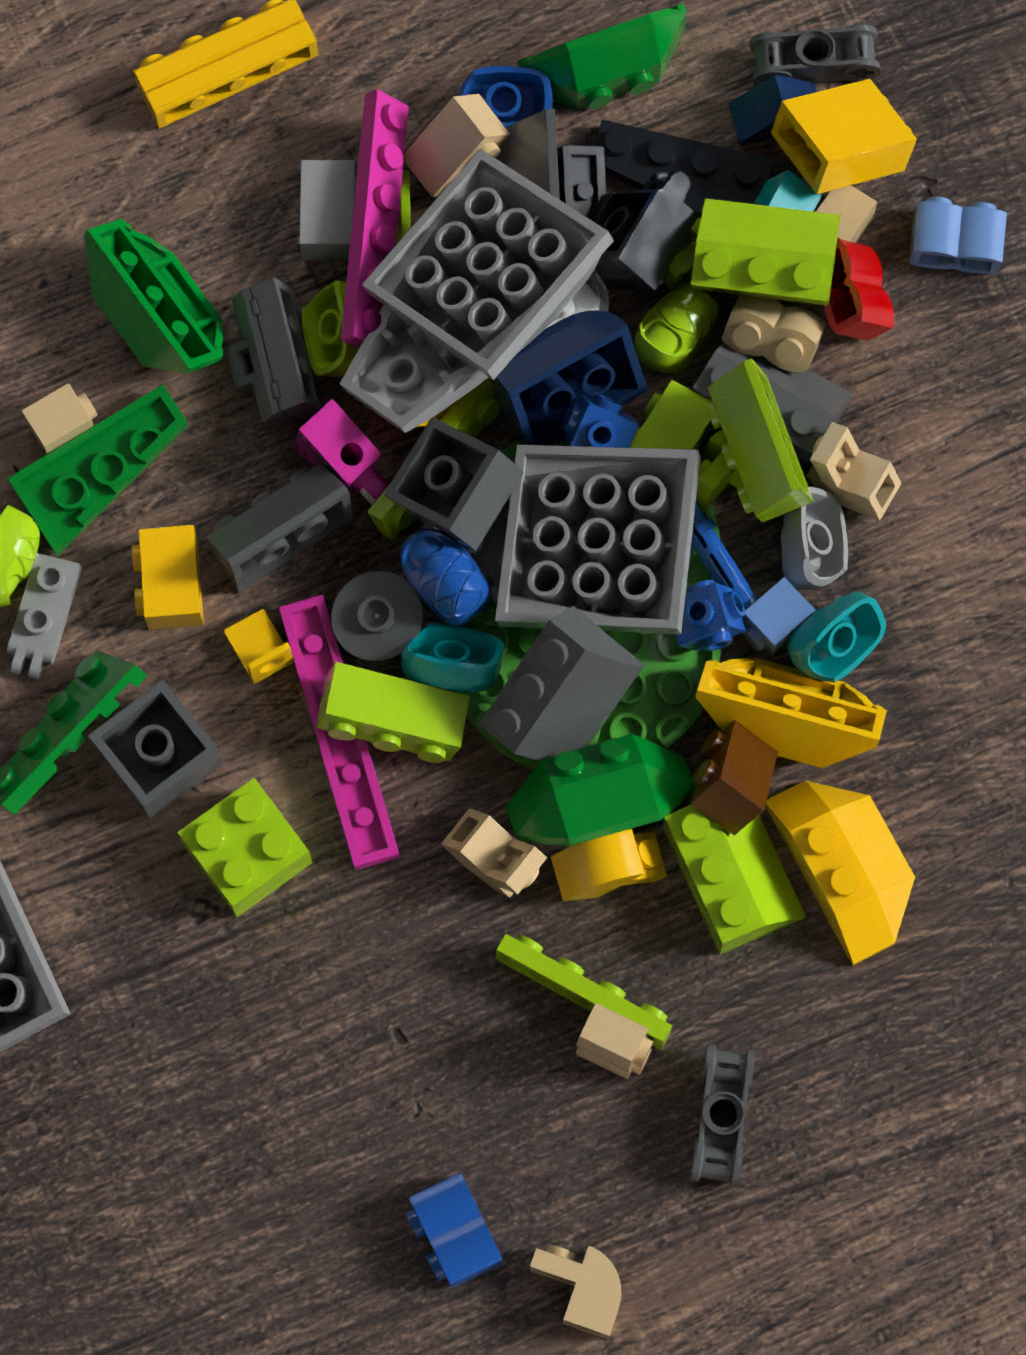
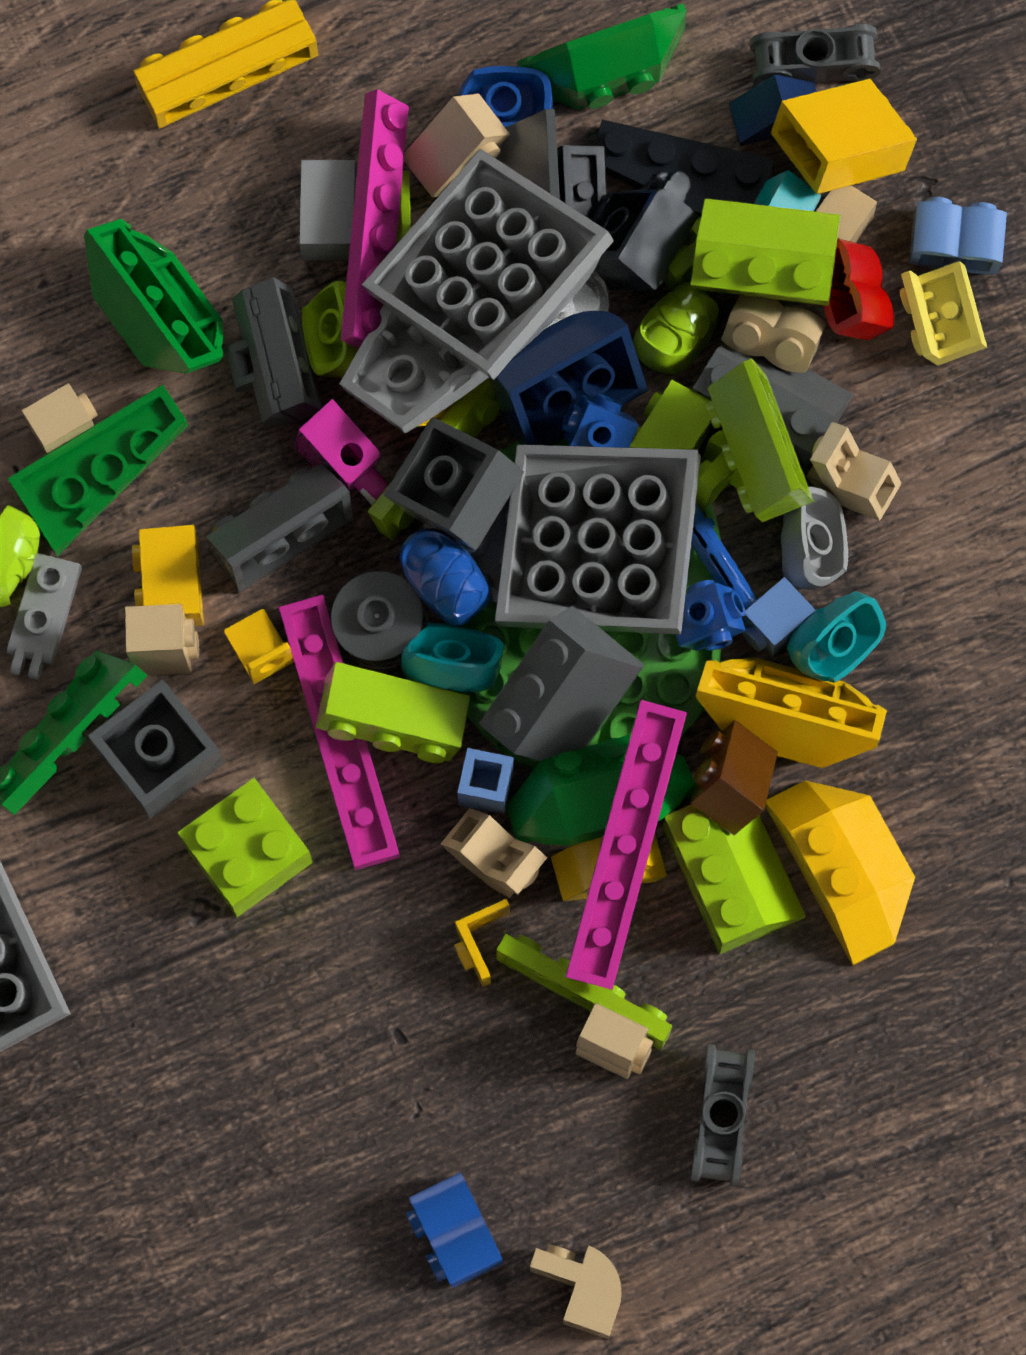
(160, 639): none -> tan brick
(467, 948): none -> yellow bracket
(485, 781): none -> medium blue brick
(626, 844): none -> dark pink plate
(942, 313): none -> light yellow bracket

